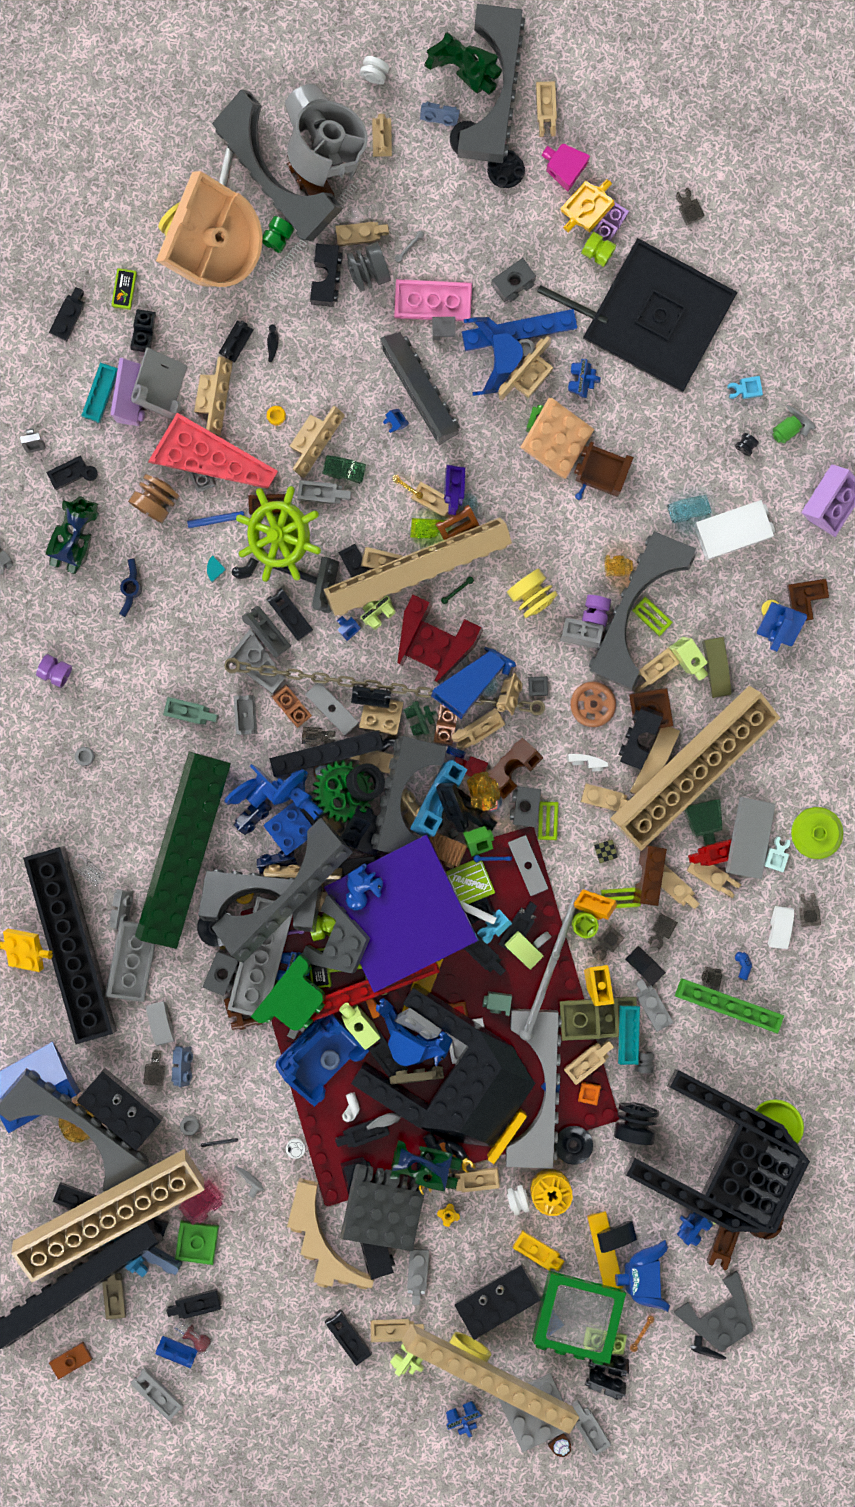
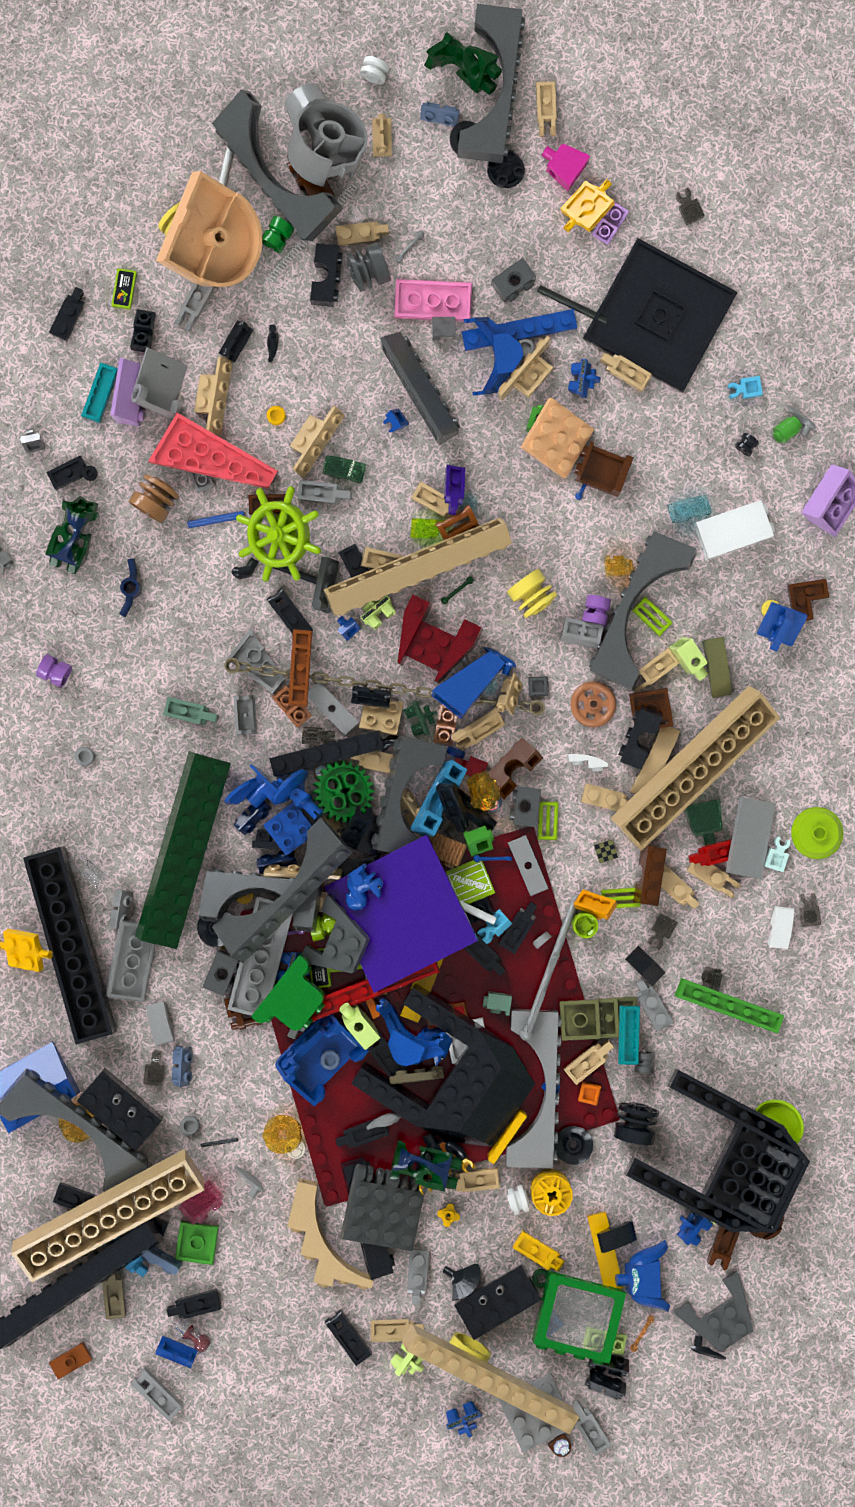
(194, 304): none -> light grey hinge
(214, 569): teal tile -> none
(263, 840): none -> black hinge
(266, 631): dark grey plate -> none
(293, 1134): none -> clear yellow plate
(300, 668): none -> dark orange plate
(352, 1109): white arm -> none
(375, 773): black tyre -> none
(417, 1023): light grey wing -> none
(419, 495): clear yellow hinge -> none
(463, 1280): none -> black hand
(523, 950): yellowish green slope -> none
(535, 1279): none -> dark green bush
(598, 249): lime wheel -> none
(599, 985): yellow slope -> none
(610, 940): clear smoke plate -> none
(626, 371): none -> tan hinge
(745, 963): blue arm -> none

